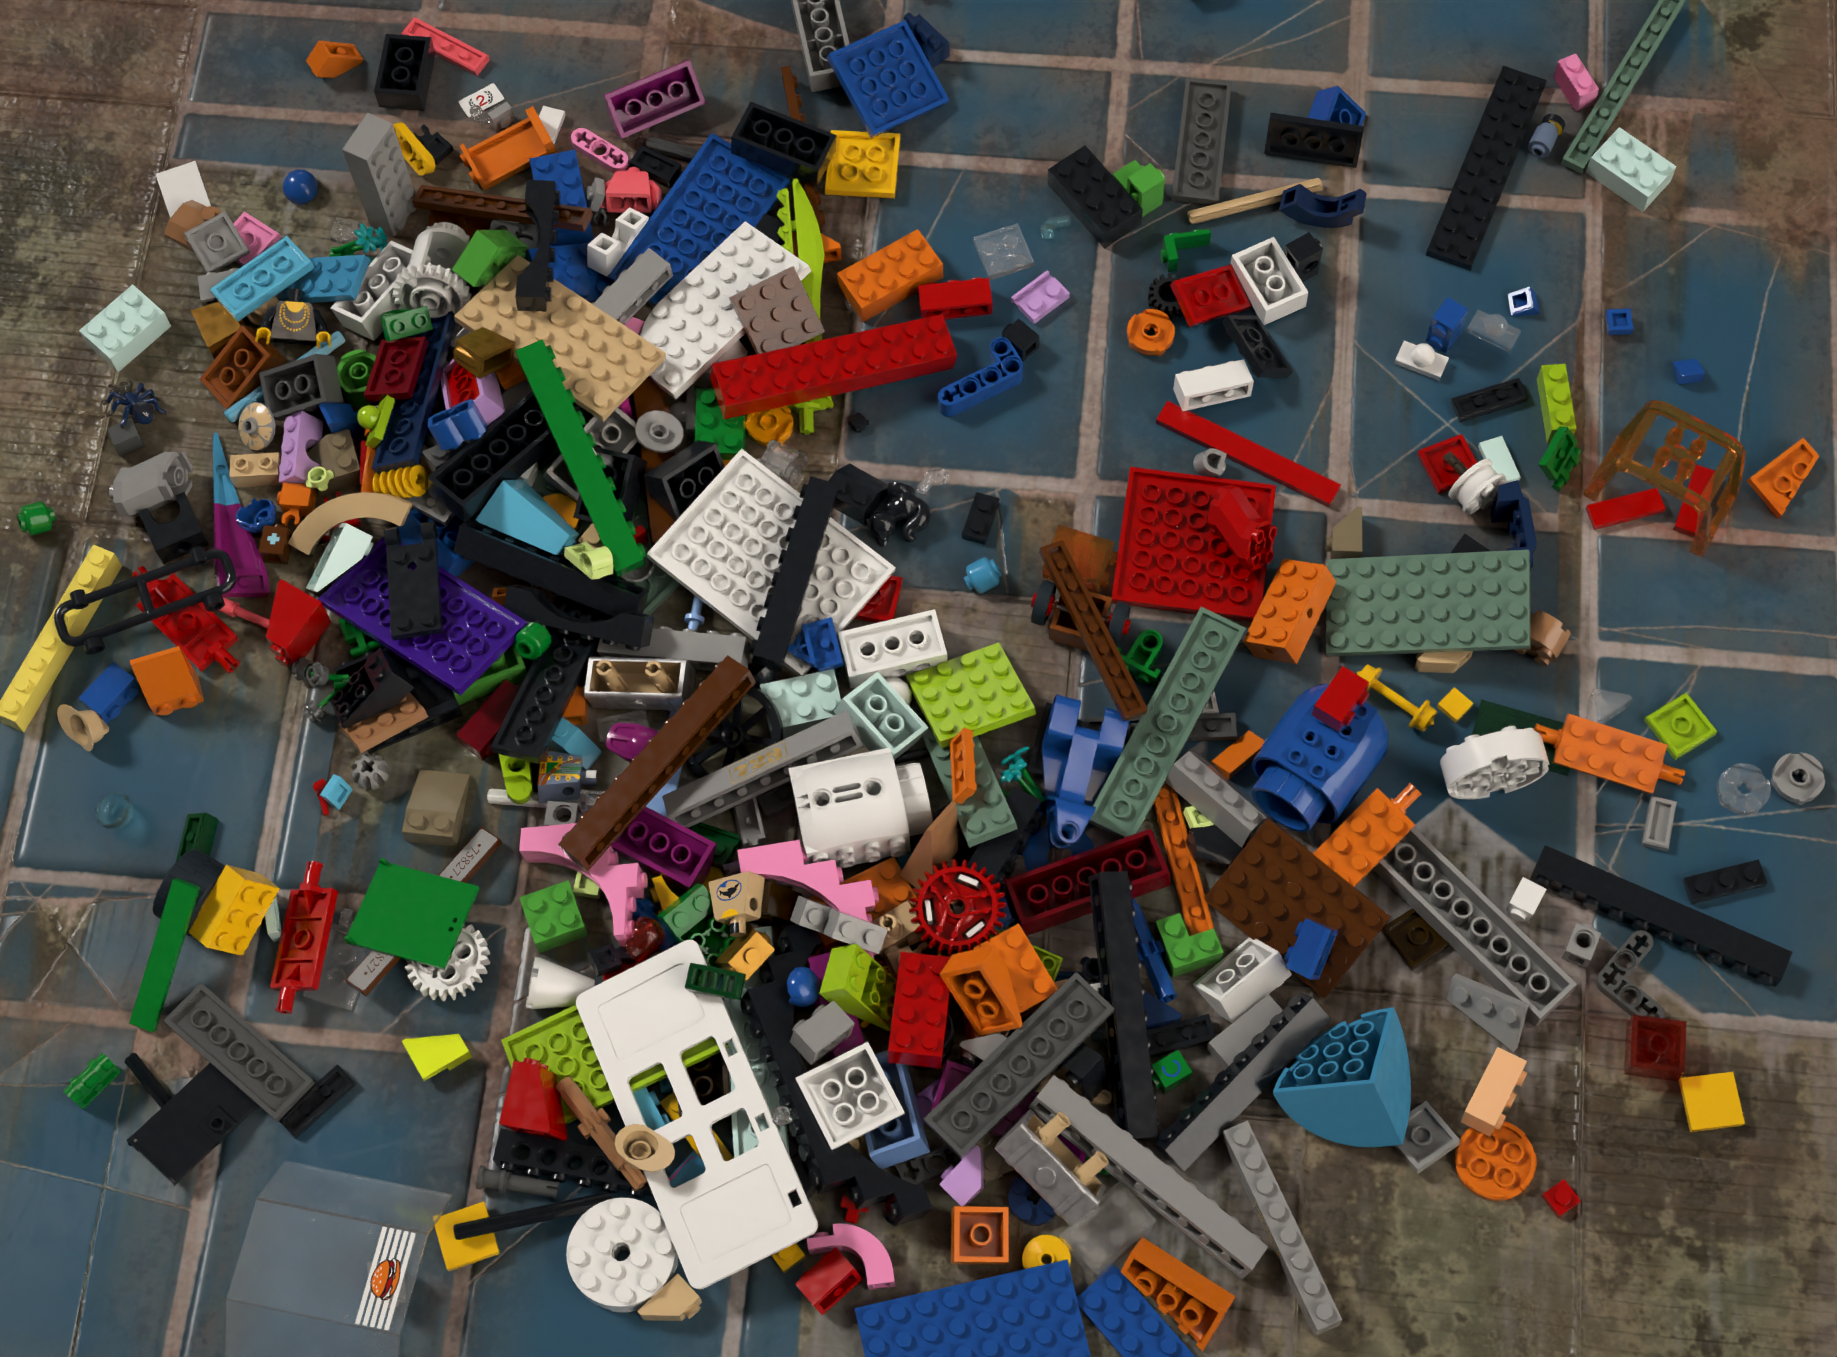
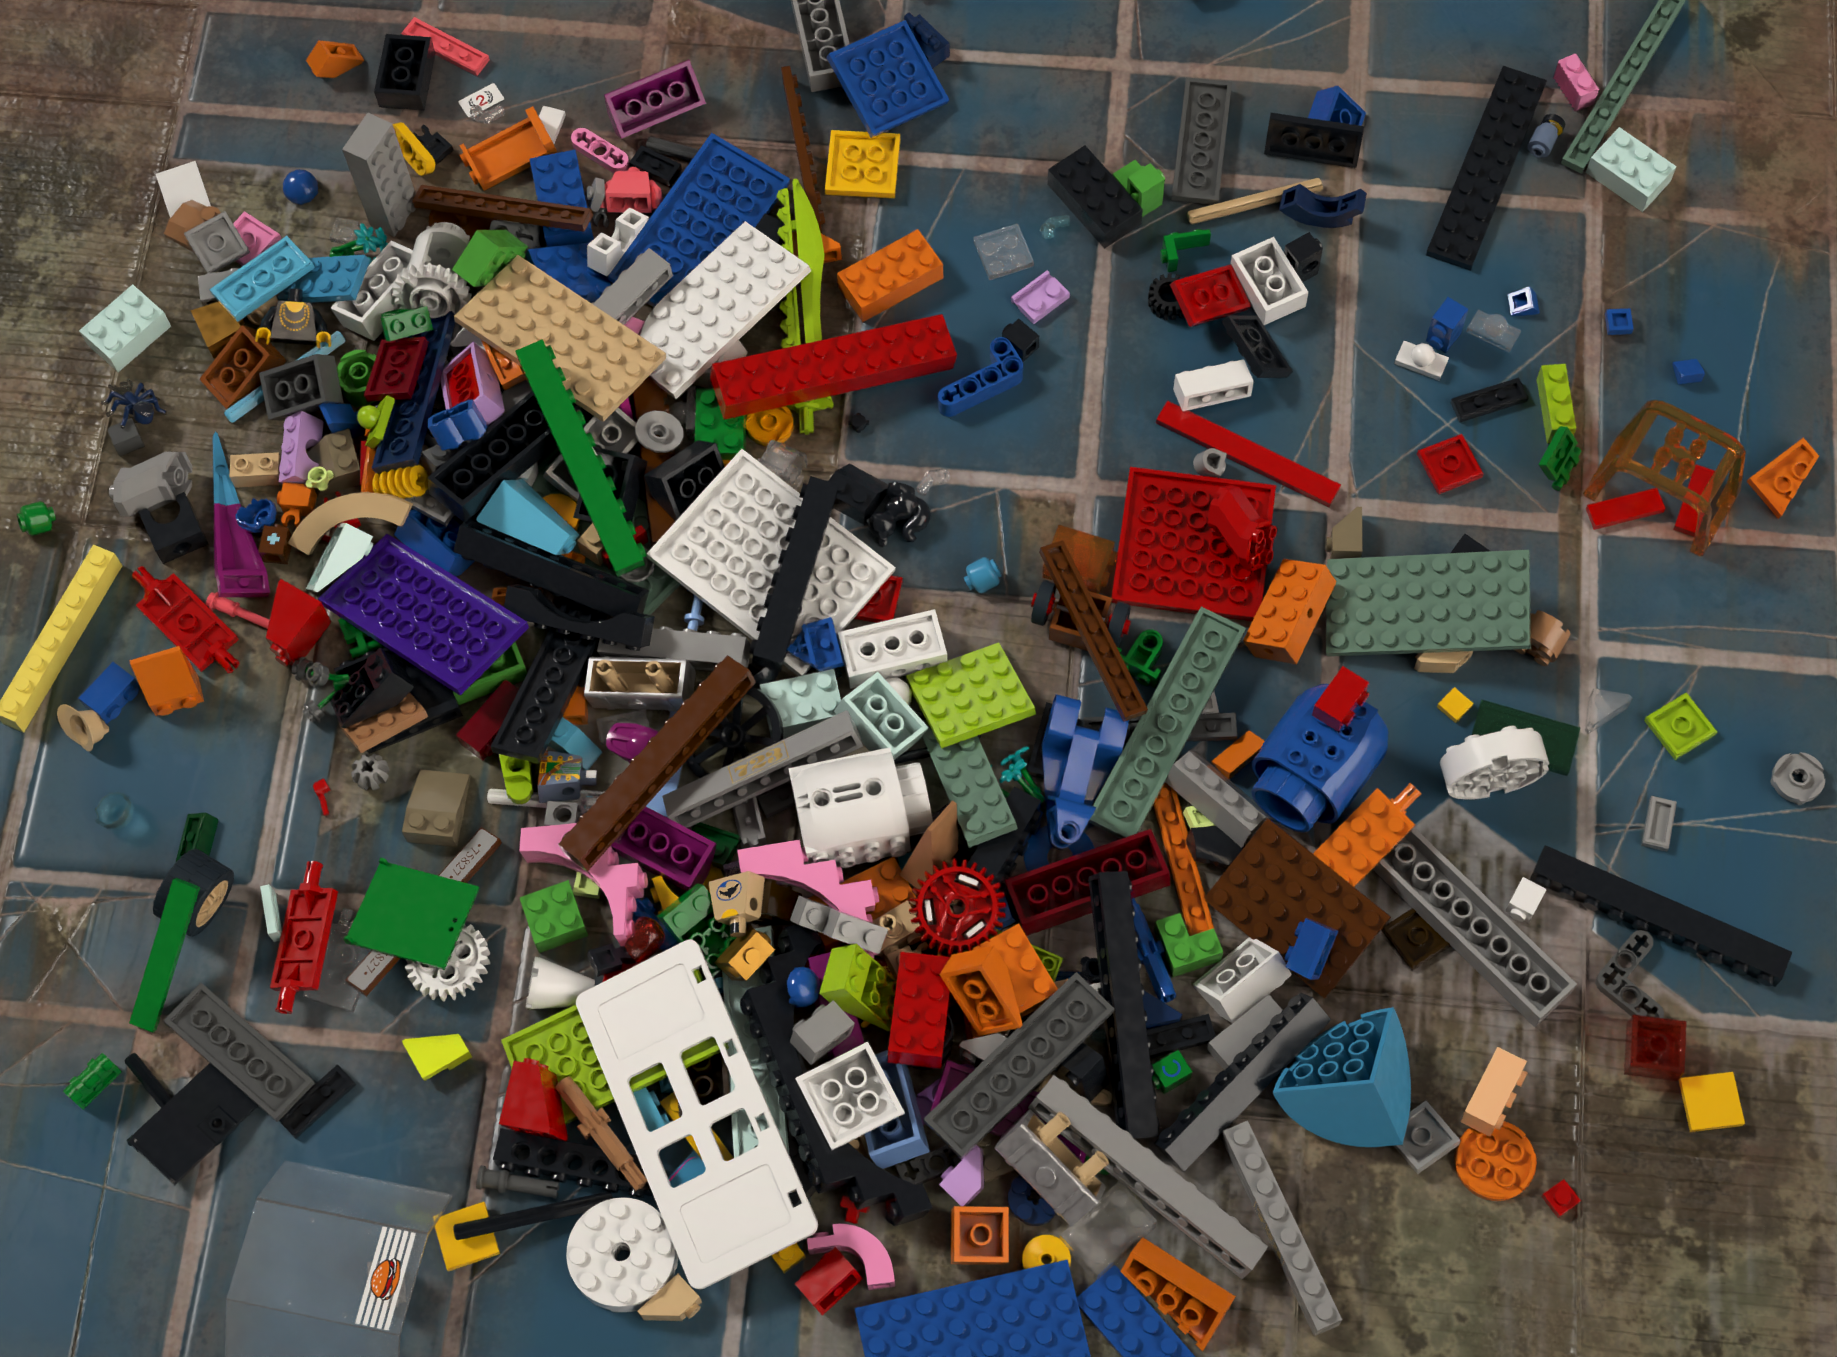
(211, 598): black bar -> none
(234, 910): yellow brick -> none
(256, 426): tan dish -> none
(336, 792): medium azure plate -> none
(414, 593): black hinge -> none
(483, 352): pearl gold torso -> none
(501, 117): light grey plate -> none
(532, 641): green head -> none
(533, 283): black arch -> none
(590, 561): yellowish green plate -> none
(644, 1148): tan piece -> none
(693, 978): dark green slope -> none
(777, 312): plate -> none
(782, 1115): clear piece -> none
(783, 144): black brick -> none
(956, 298): red brick -> none
(962, 766): orange plate -> none
(980, 518): black plate -> none
(1154, 344): orange plate -> none
(1422, 716): yellow piece -> none
(1476, 484): white wheel -> none
(1491, 1009): light grey wing -> none
(1498, 453): light aqua tile -> none
(1514, 507): dark blue plate -> none
(1577, 954): light grey brick -> none
(1610, 754): orange plate -> none
(1724, 882): black plate -> none
(1741, 803): clear plate -> none

